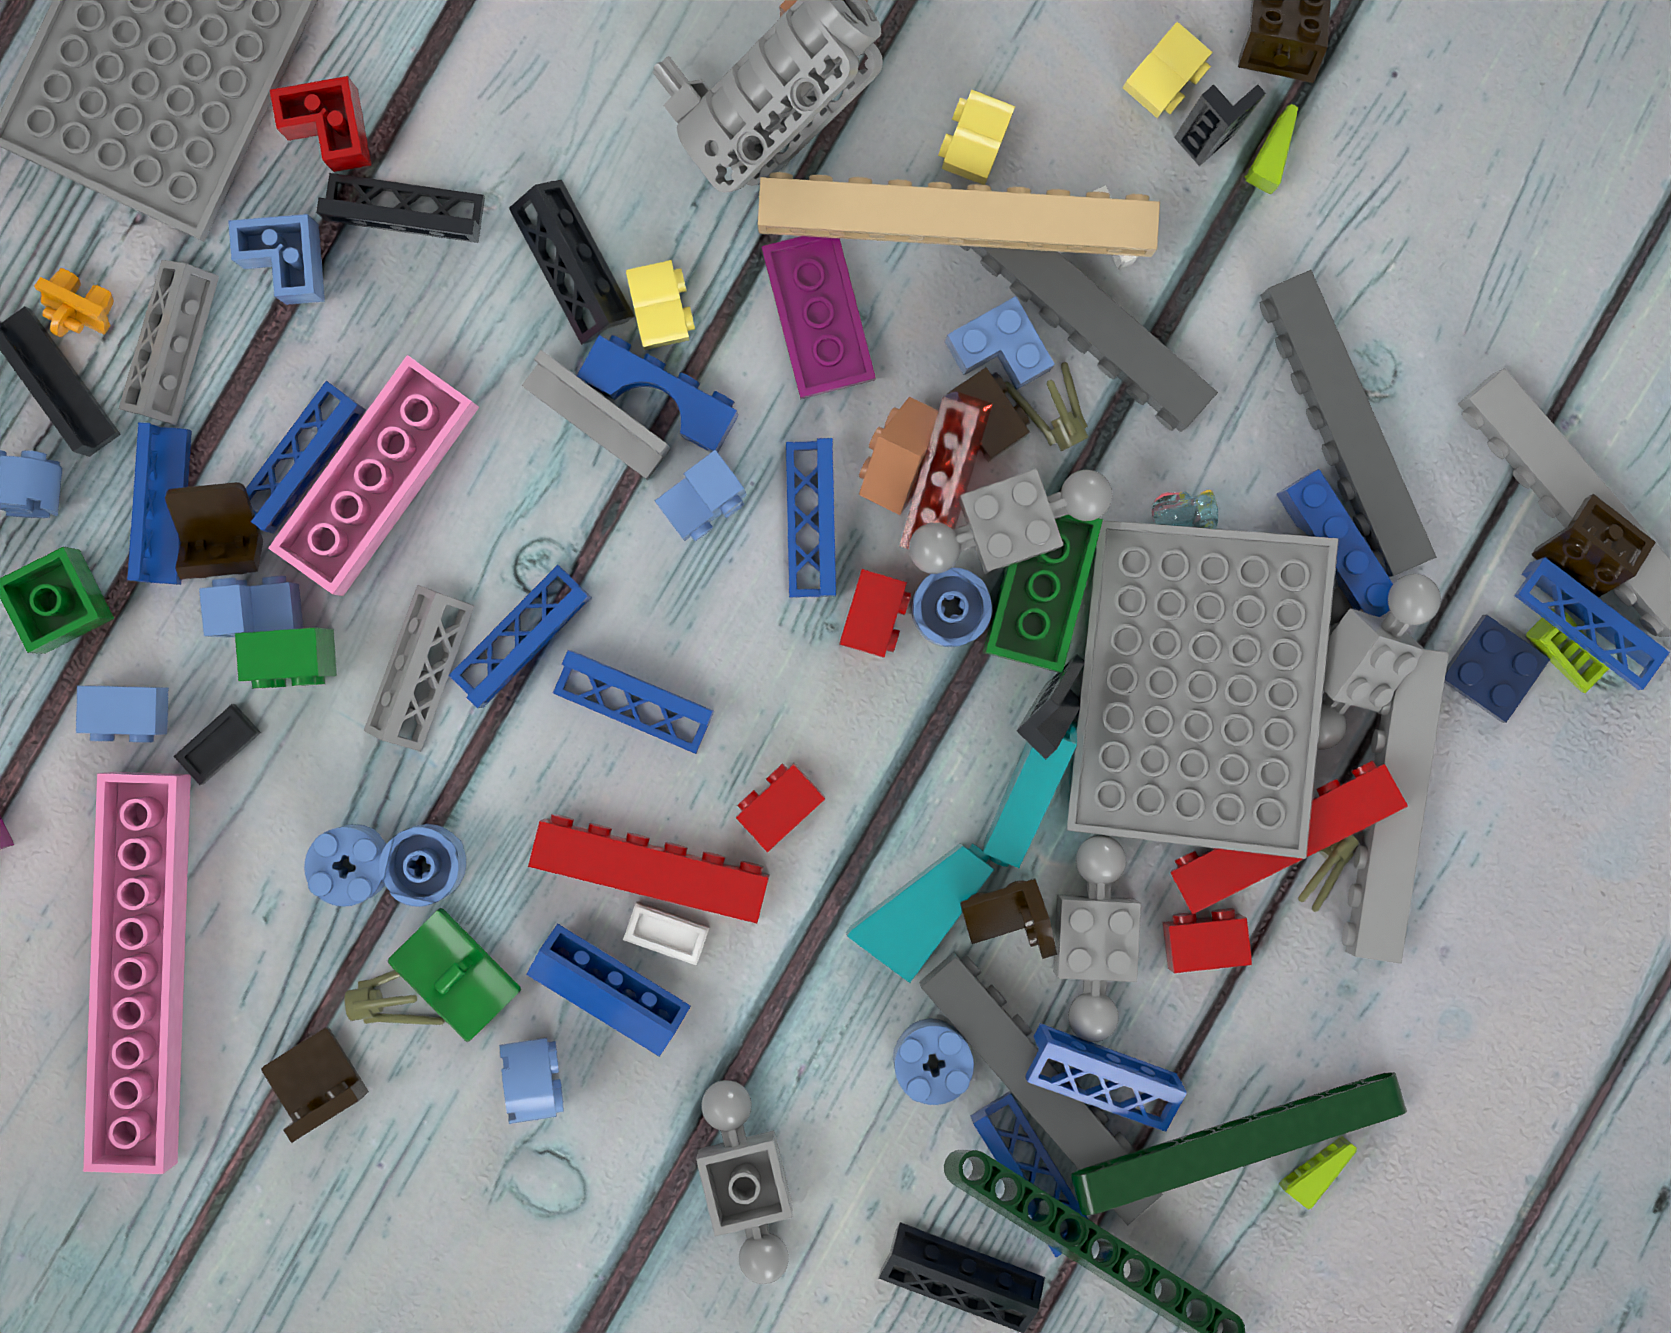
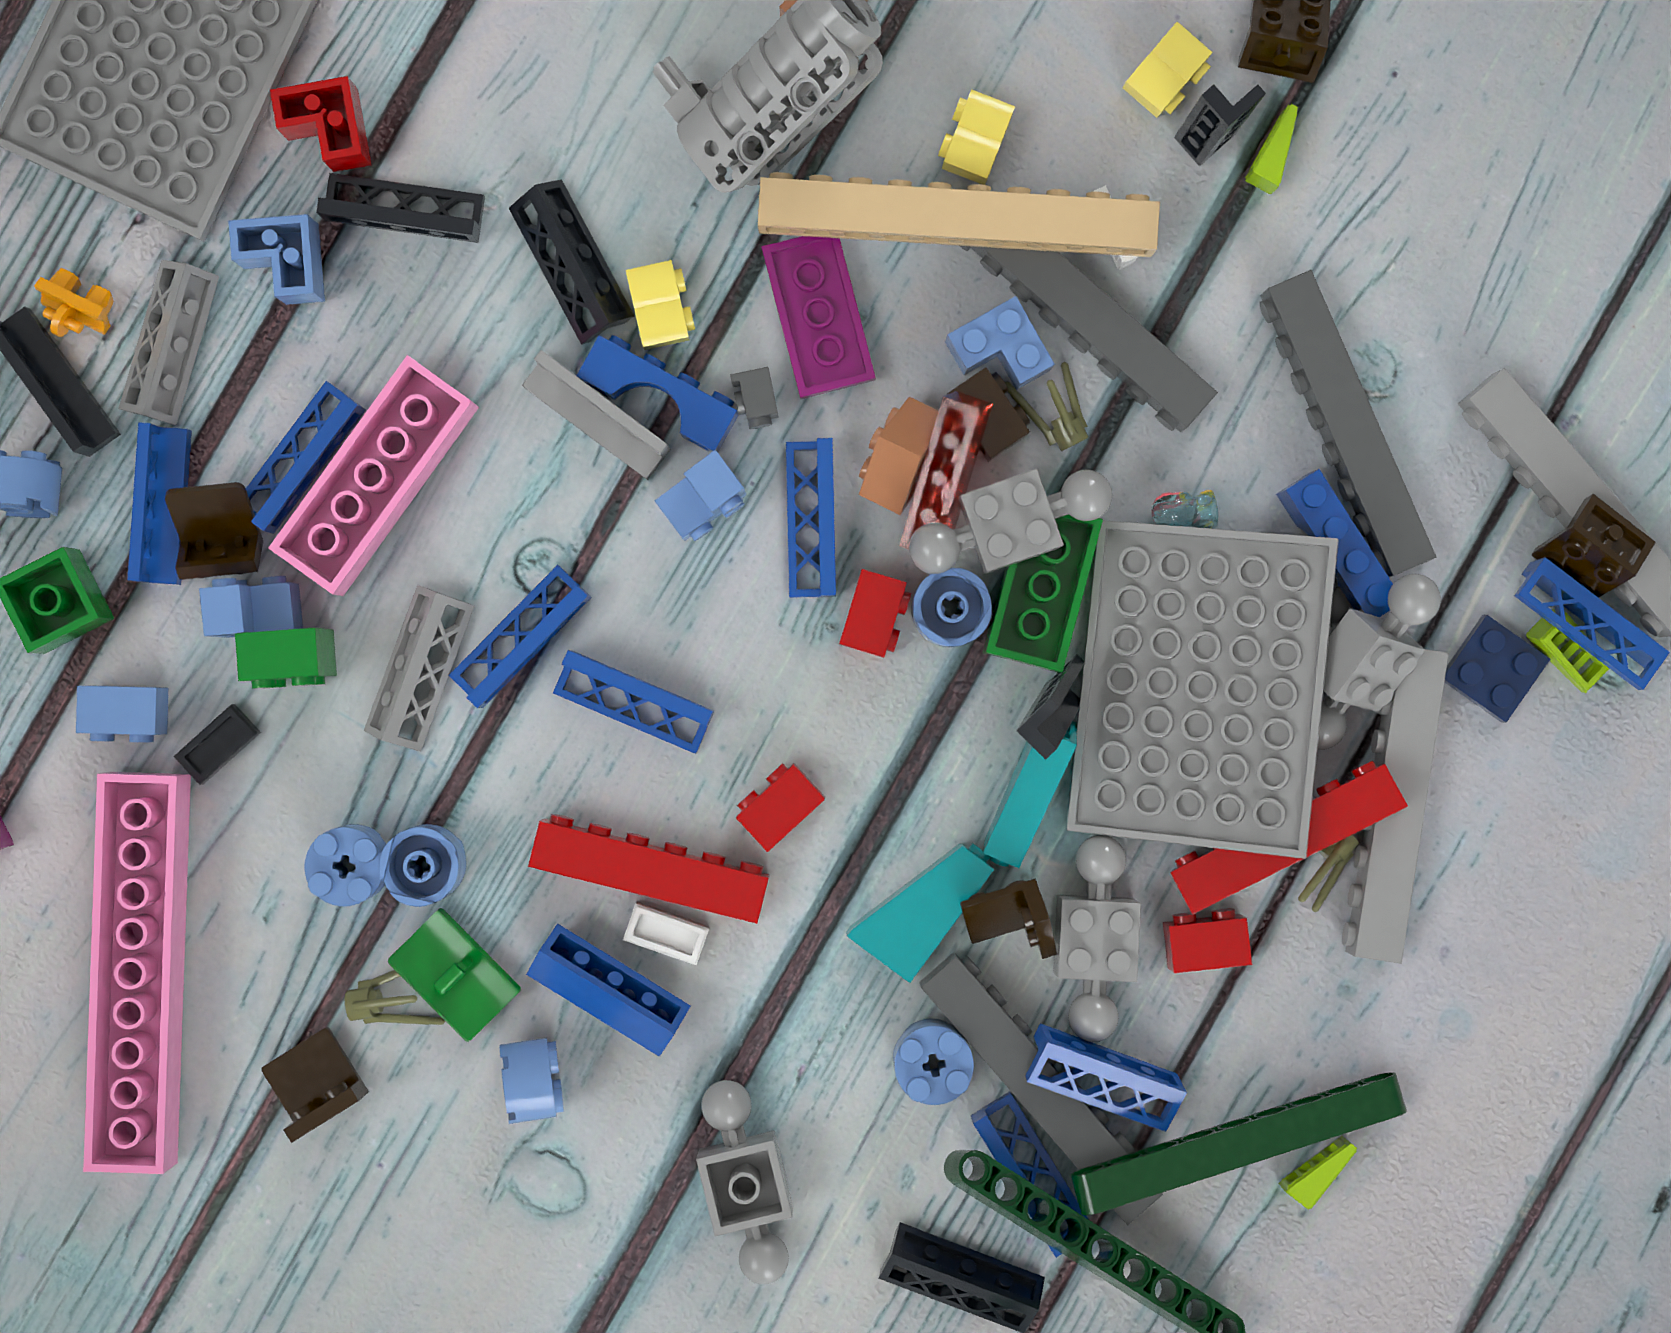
(755, 397): none -> dark grey brick

